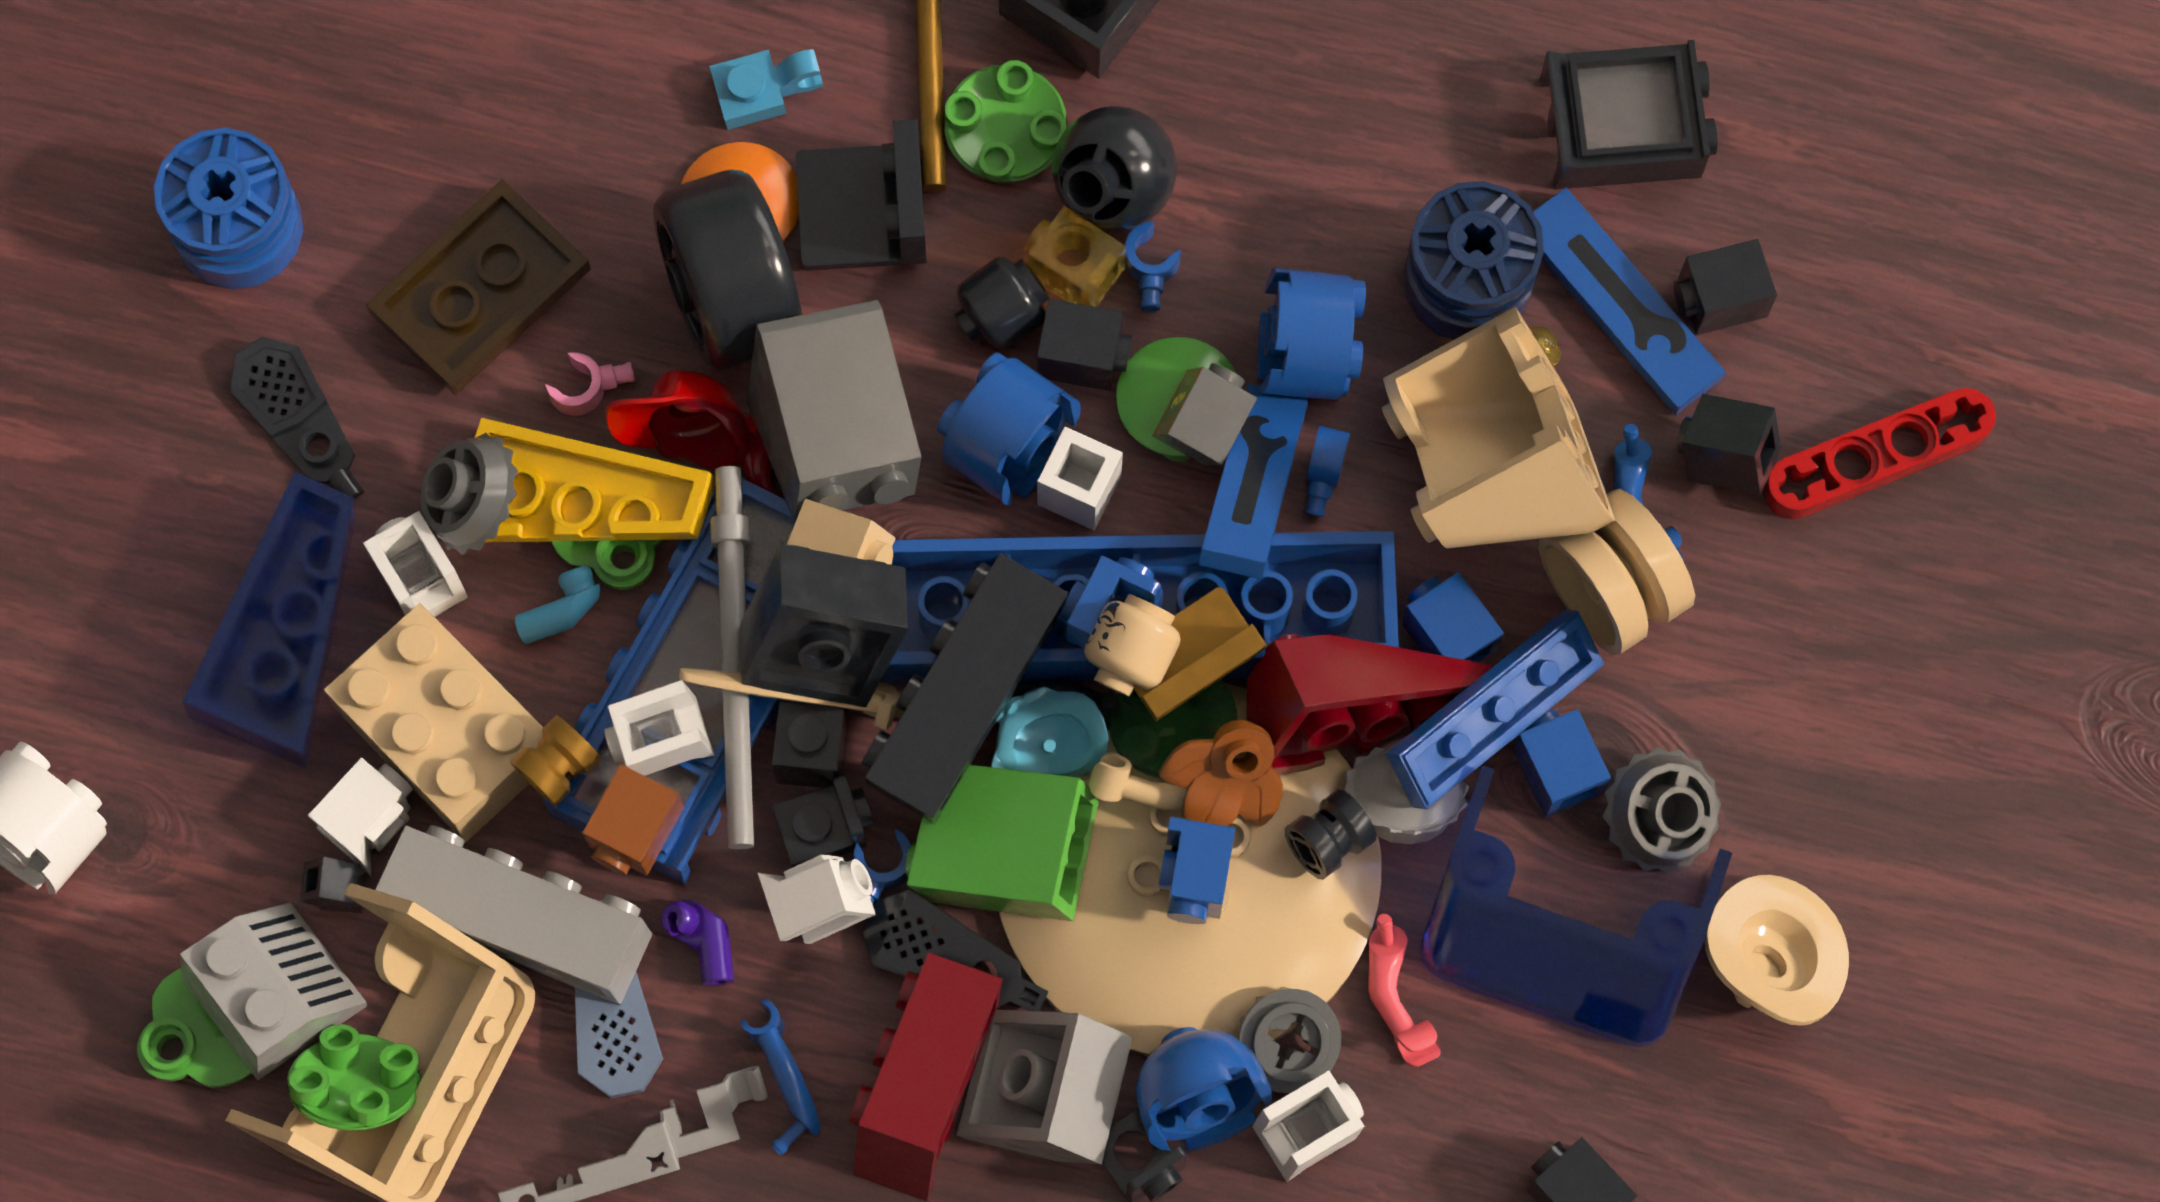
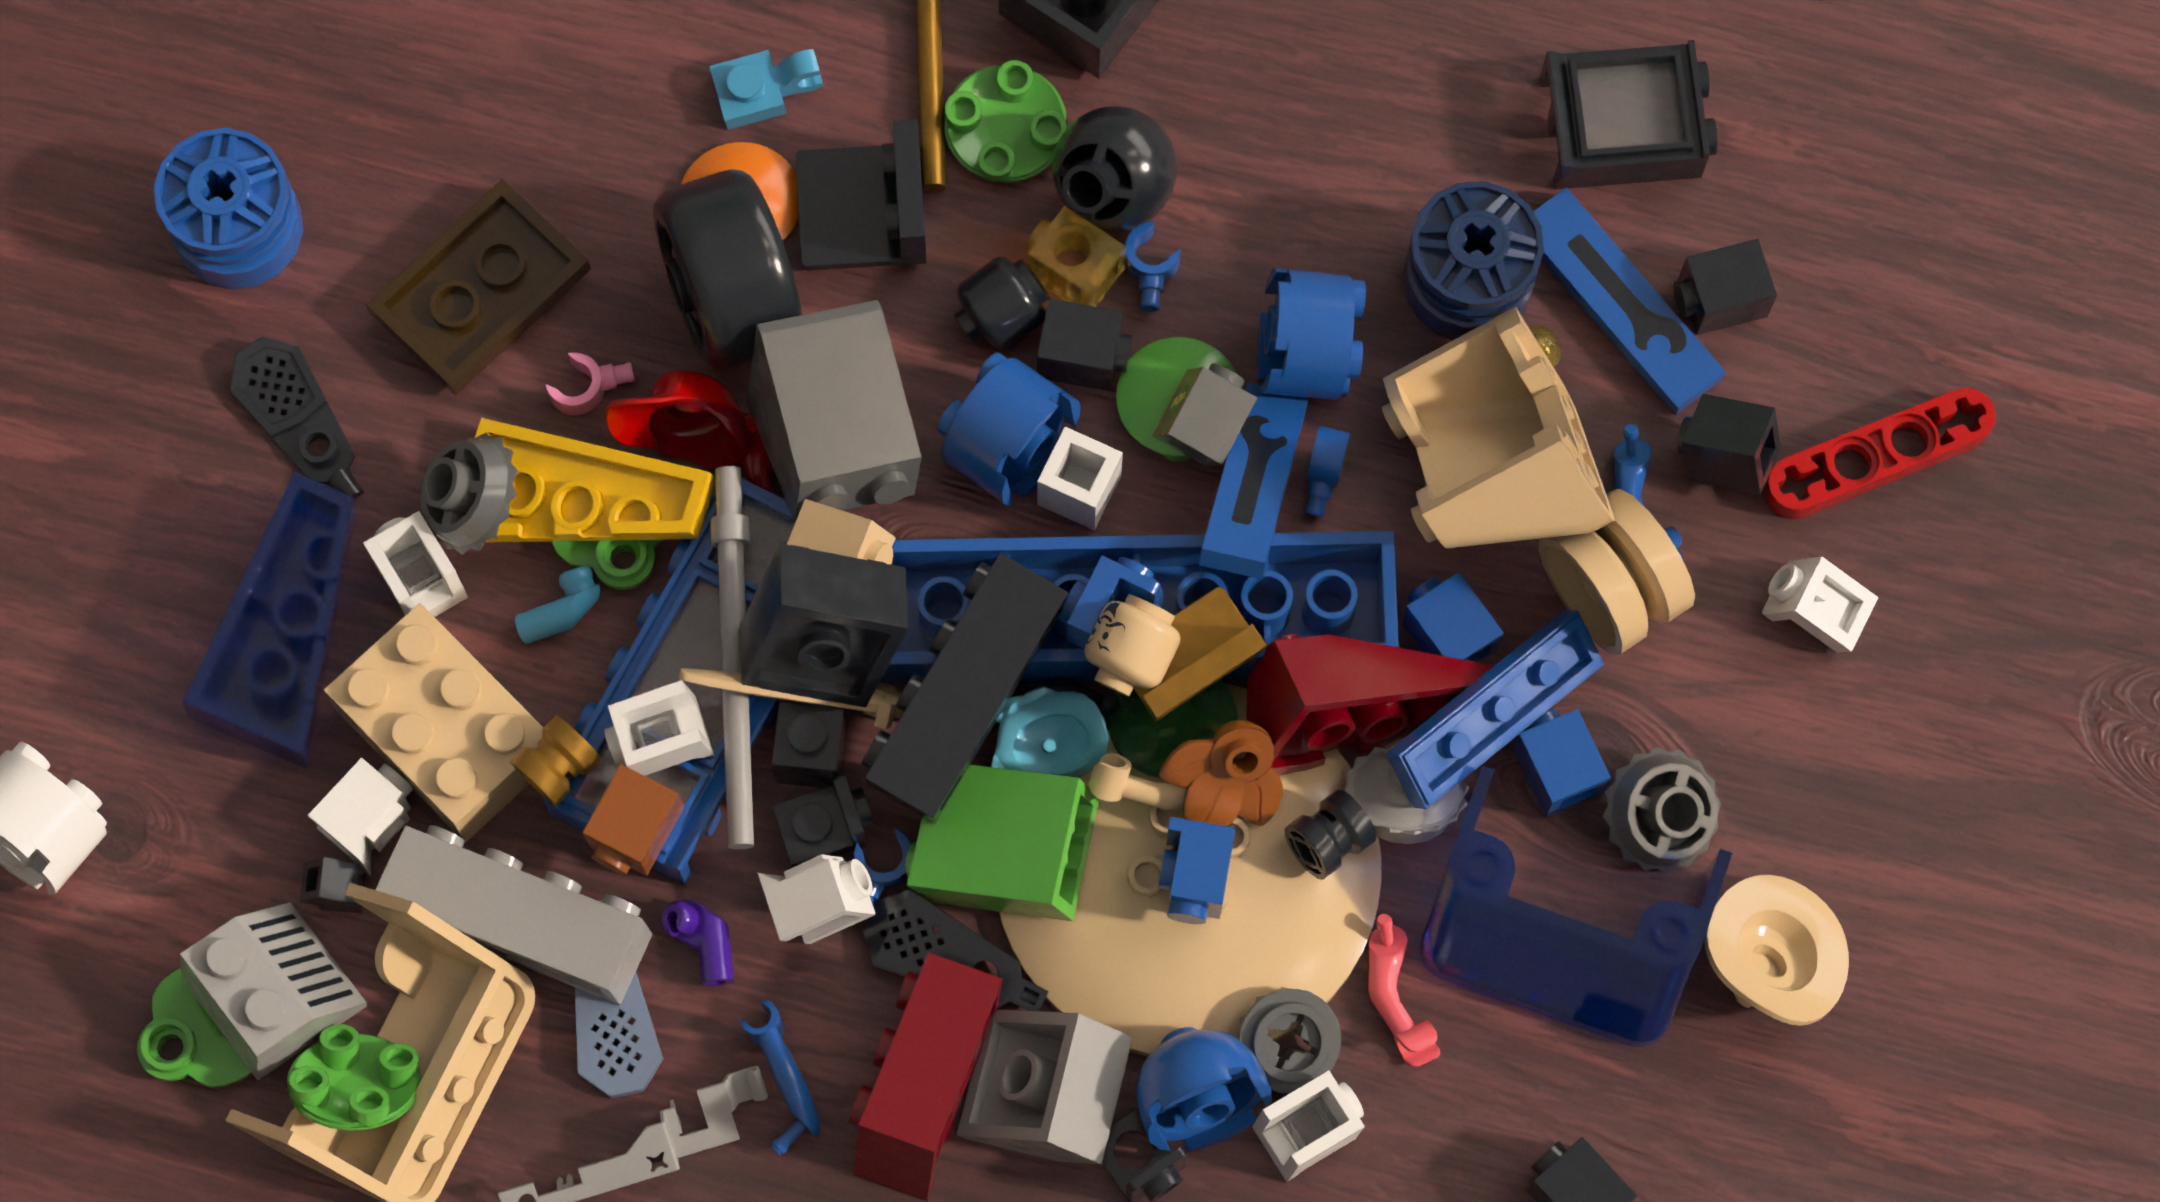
(1820, 601): none -> white bracket

